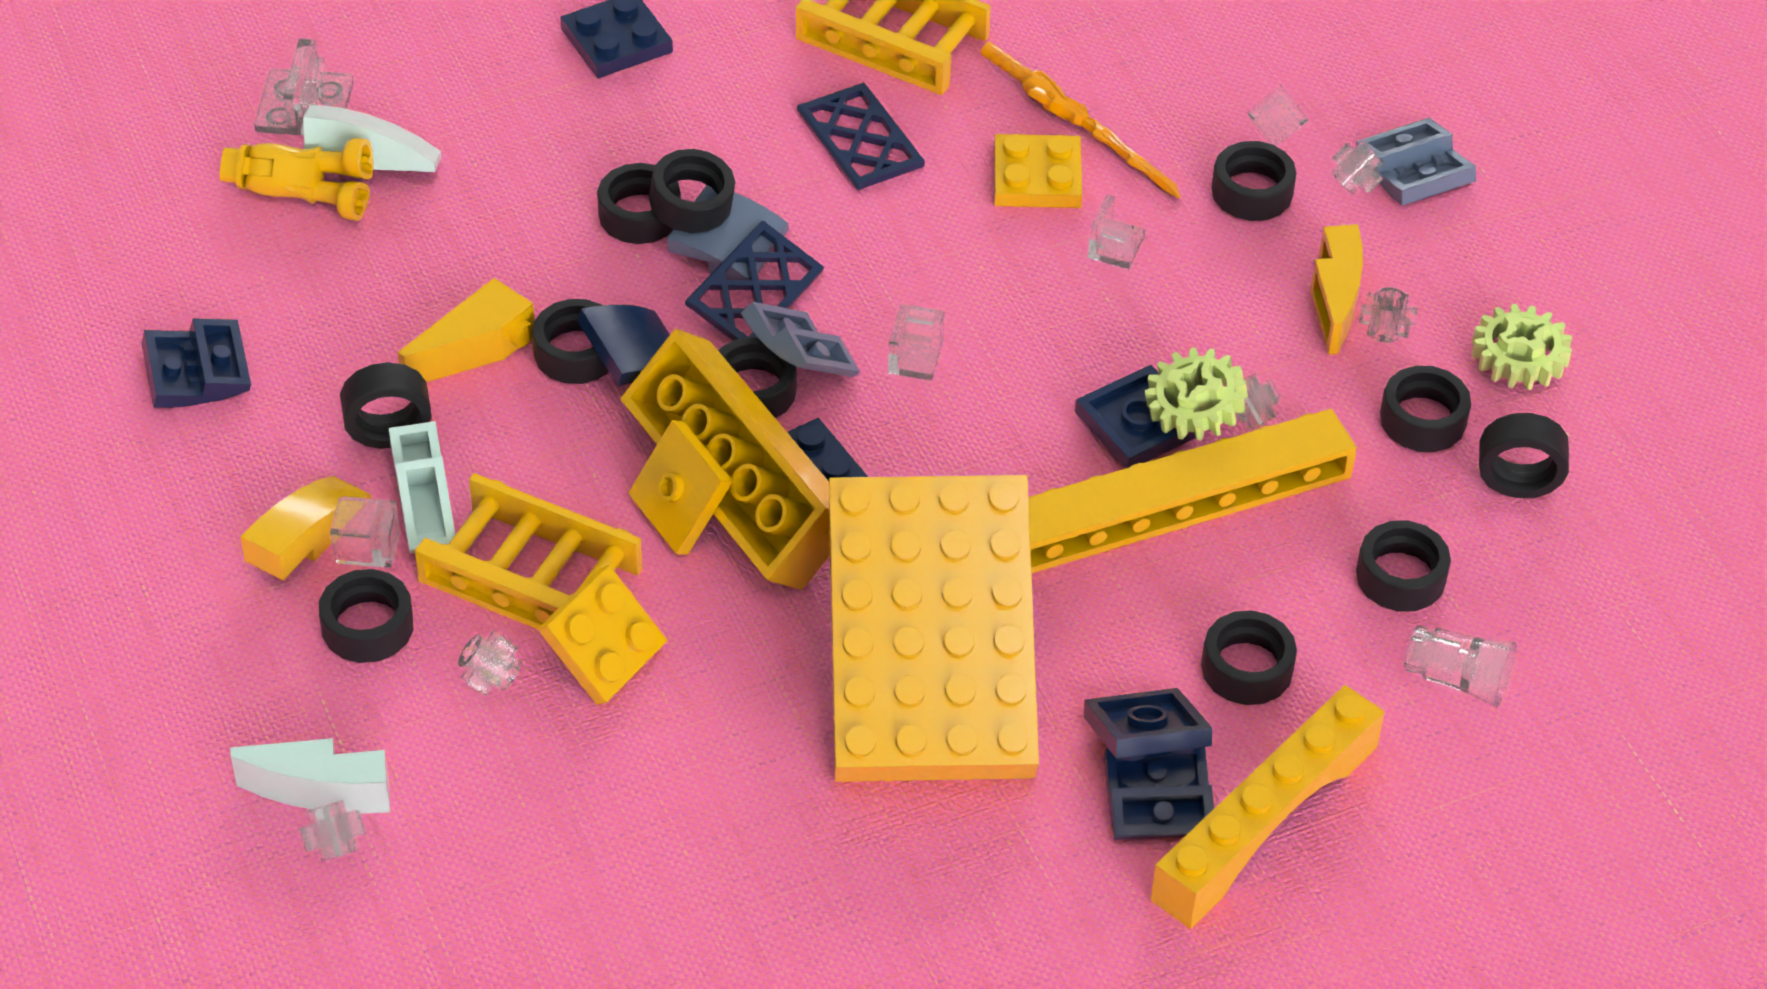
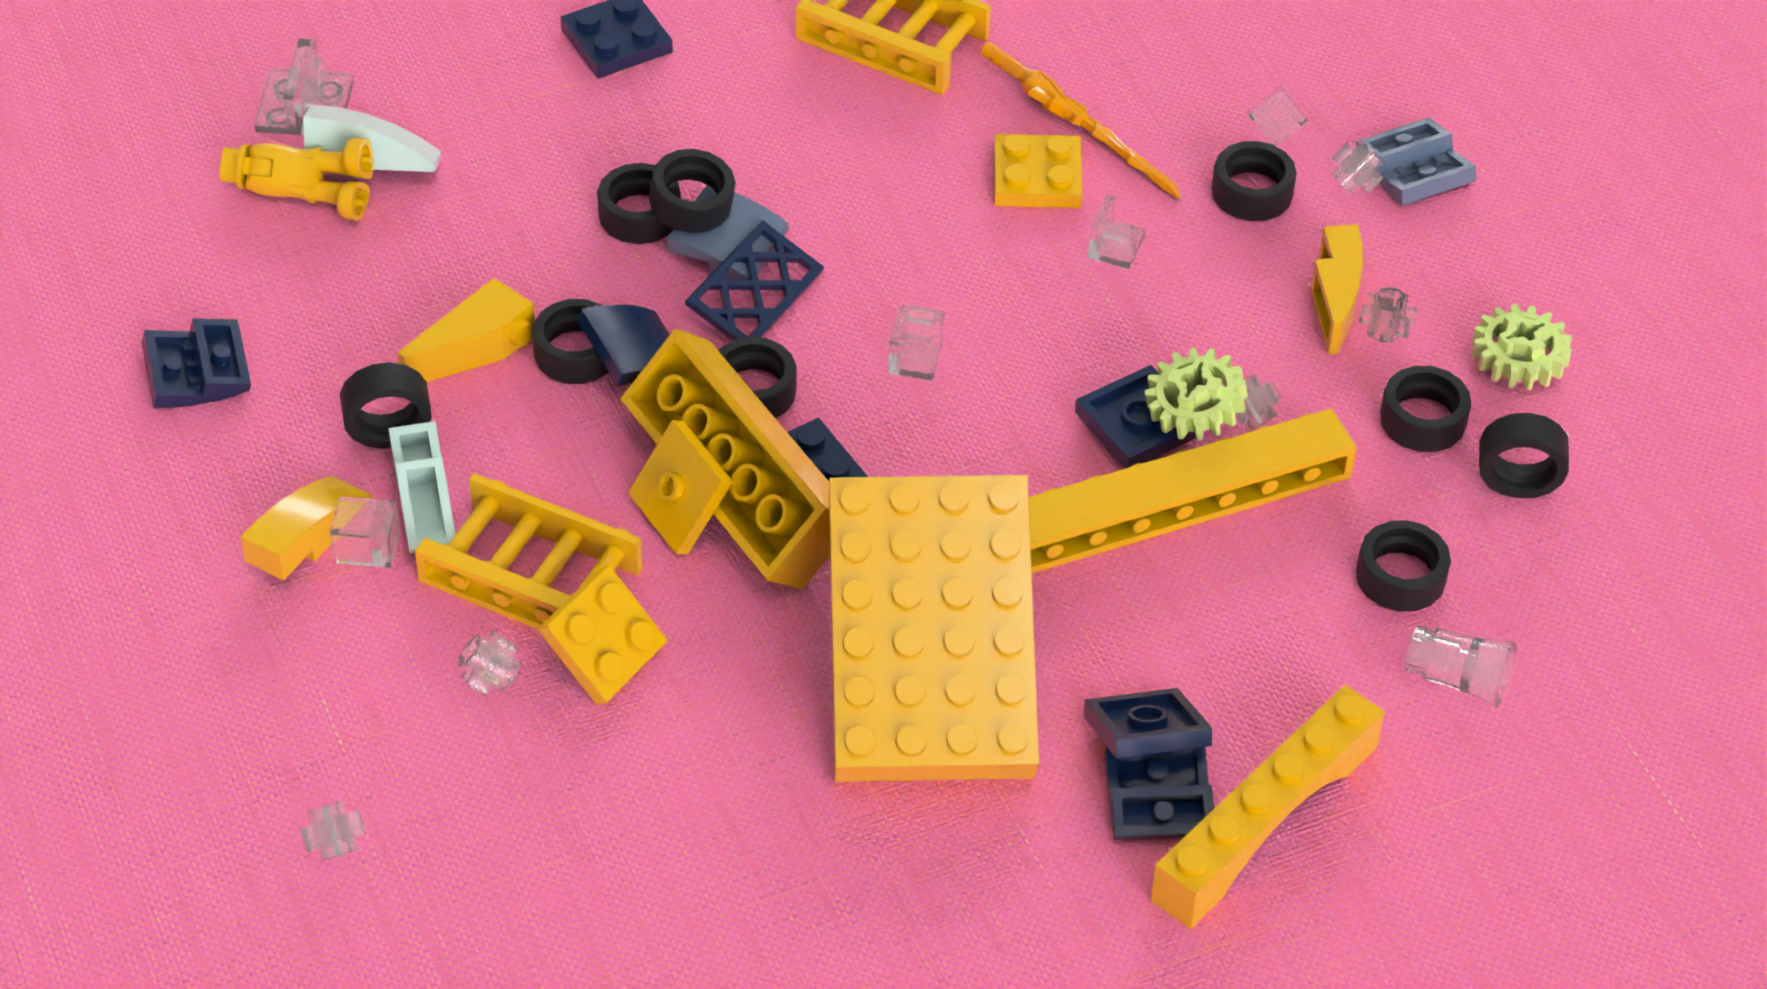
(313, 775): light aqua slope -> none
(362, 587): black tyre -> none
(797, 340): sand blue slope -> none
(884, 168): dark blue window -> none
(1245, 686): black tyre -> none

